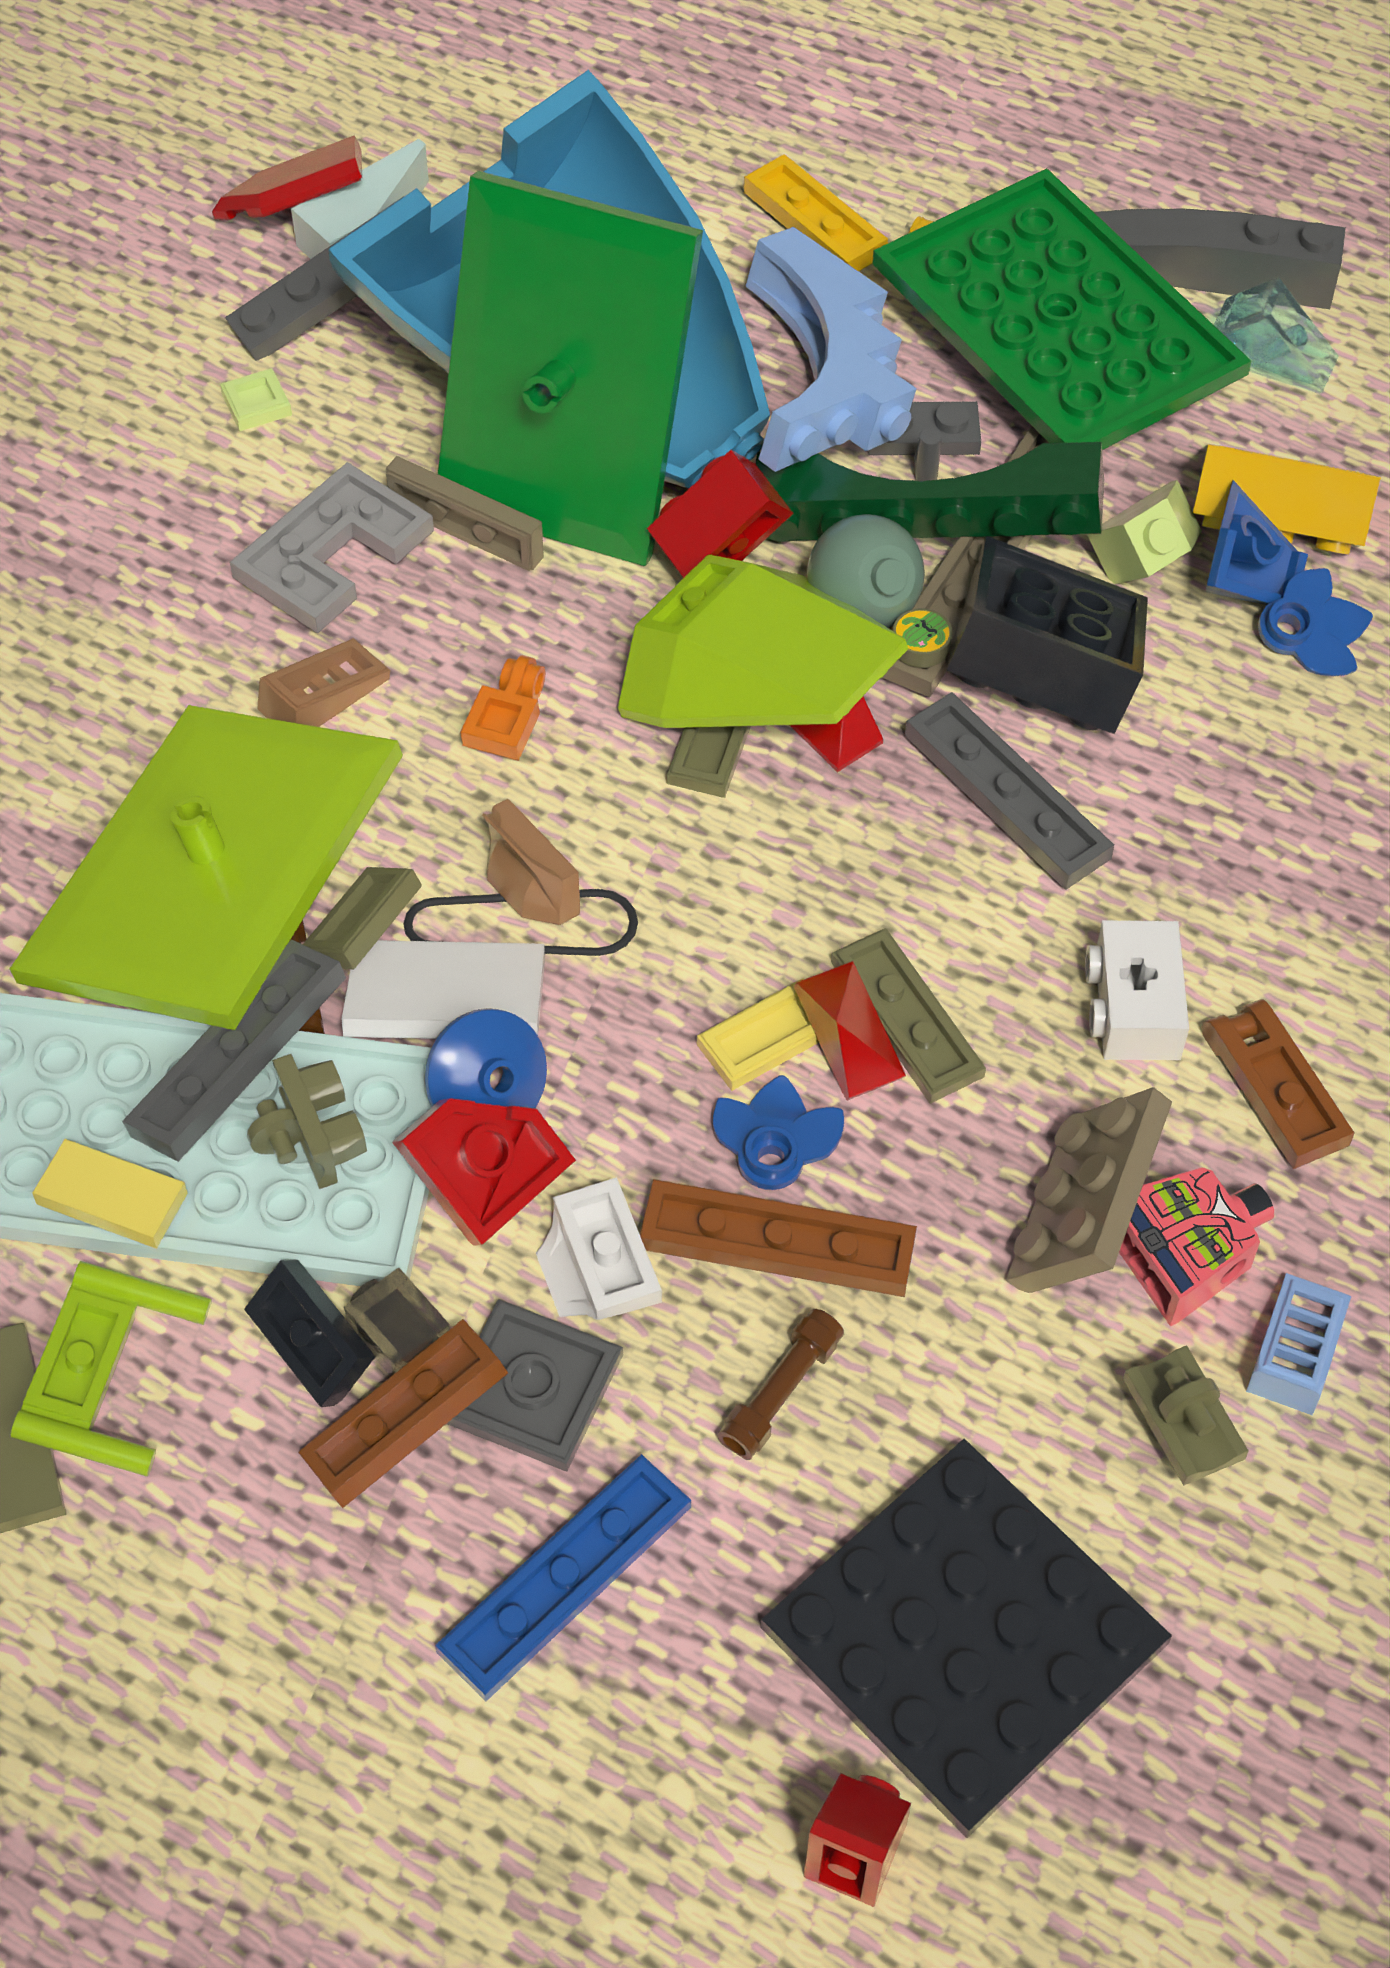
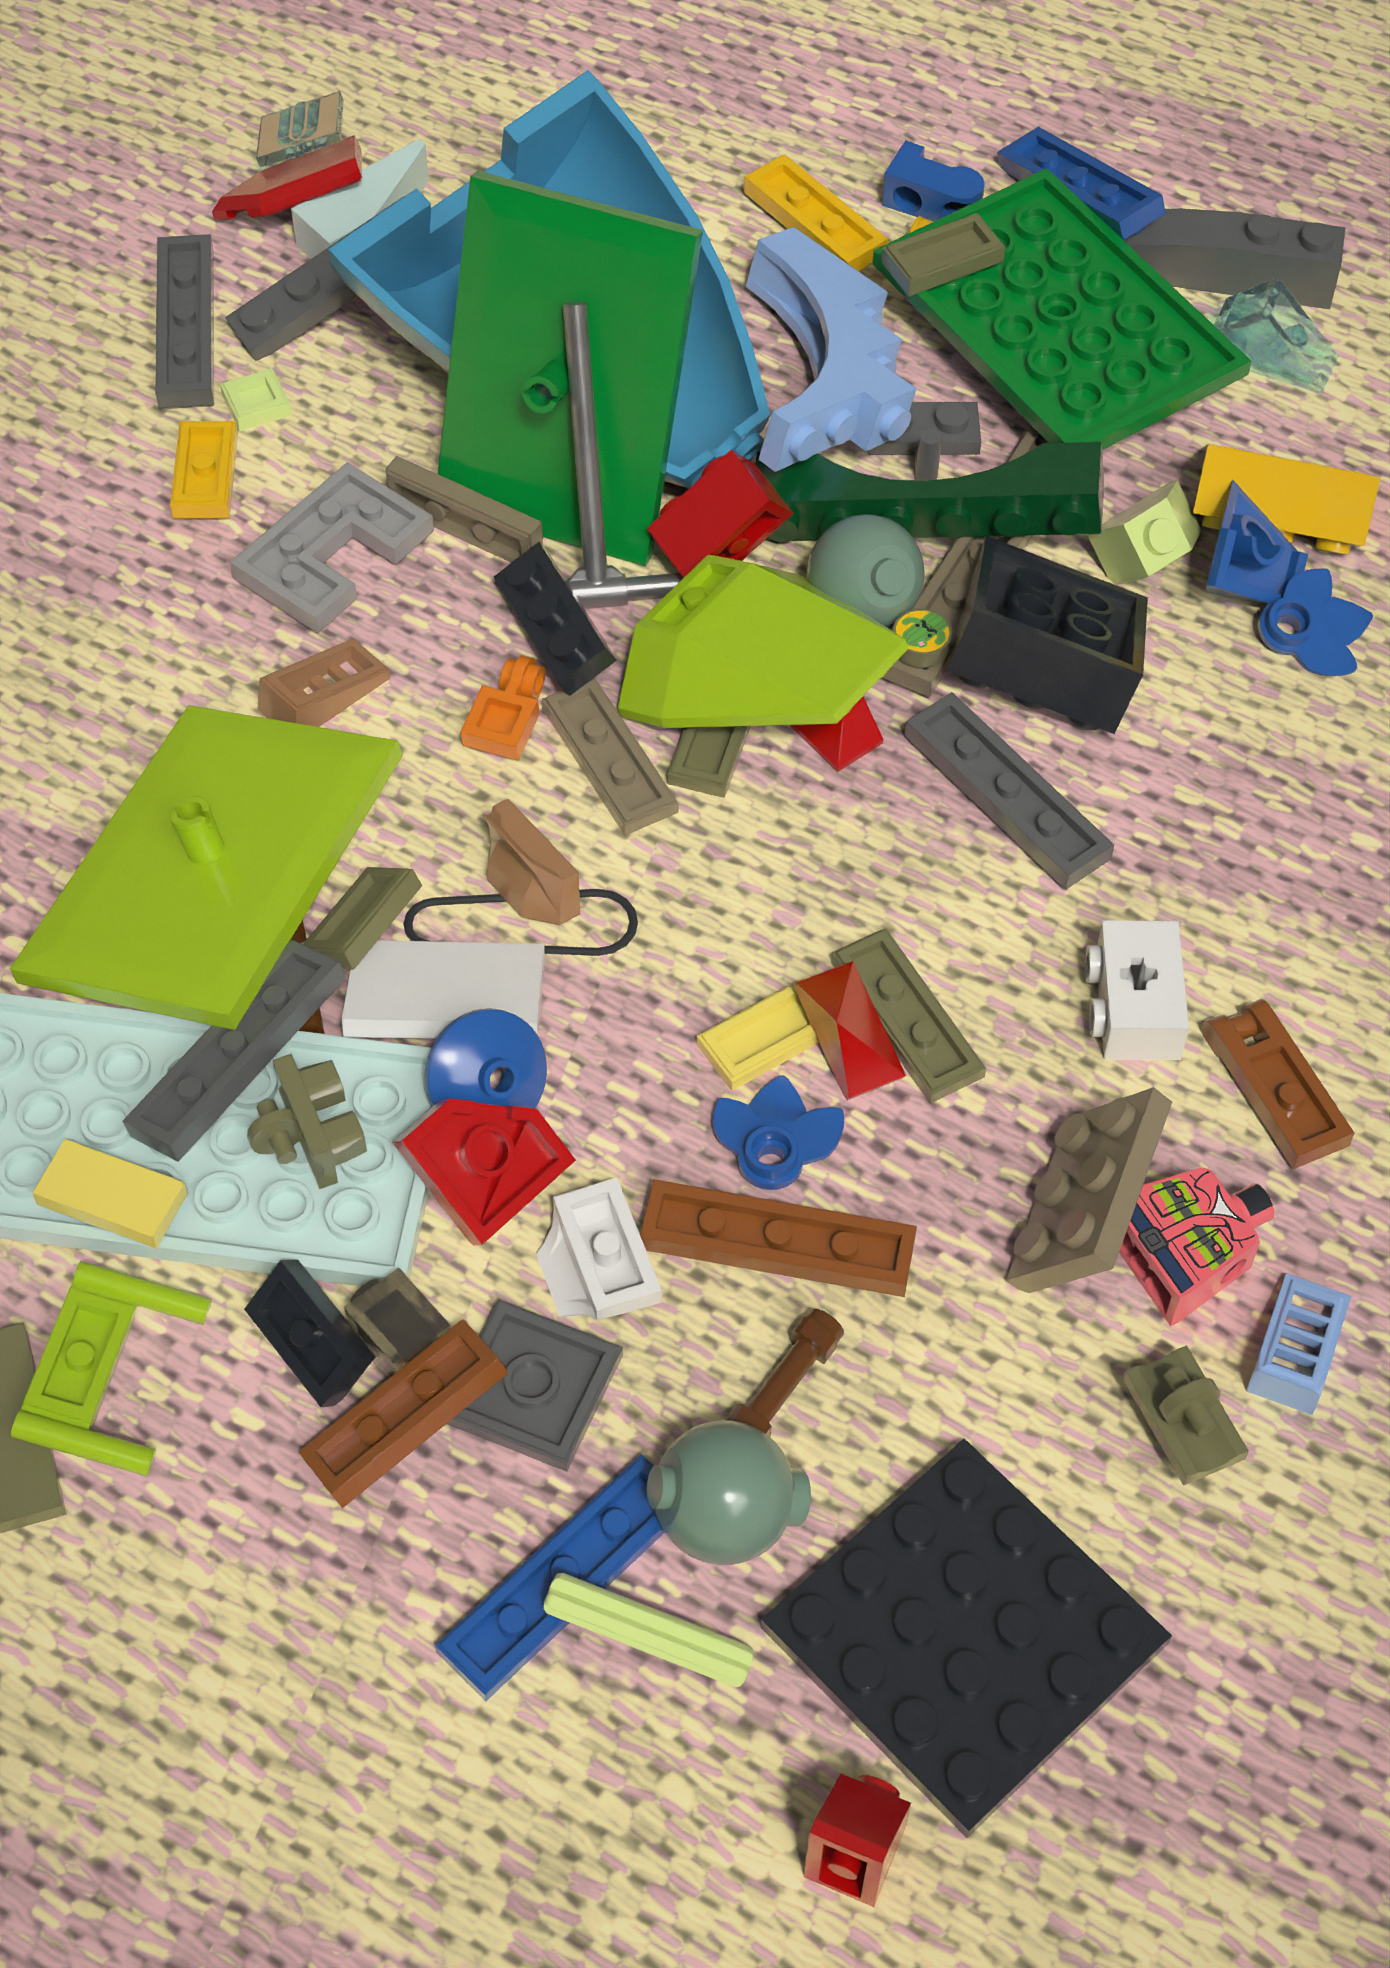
(185, 321): none -> dark grey plate
(204, 469): none -> yellow plate
(300, 129): none -> piece
(554, 619): none -> black plate
(596, 583): none -> flat silver bar
(610, 757): none -> dark tan tile
(648, 1629): none -> yellowish green axle
(727, 1492): none -> sand green brick
(928, 187): none -> blue leg
(943, 254): none -> olive tile
(1110, 194): none -> blue plate

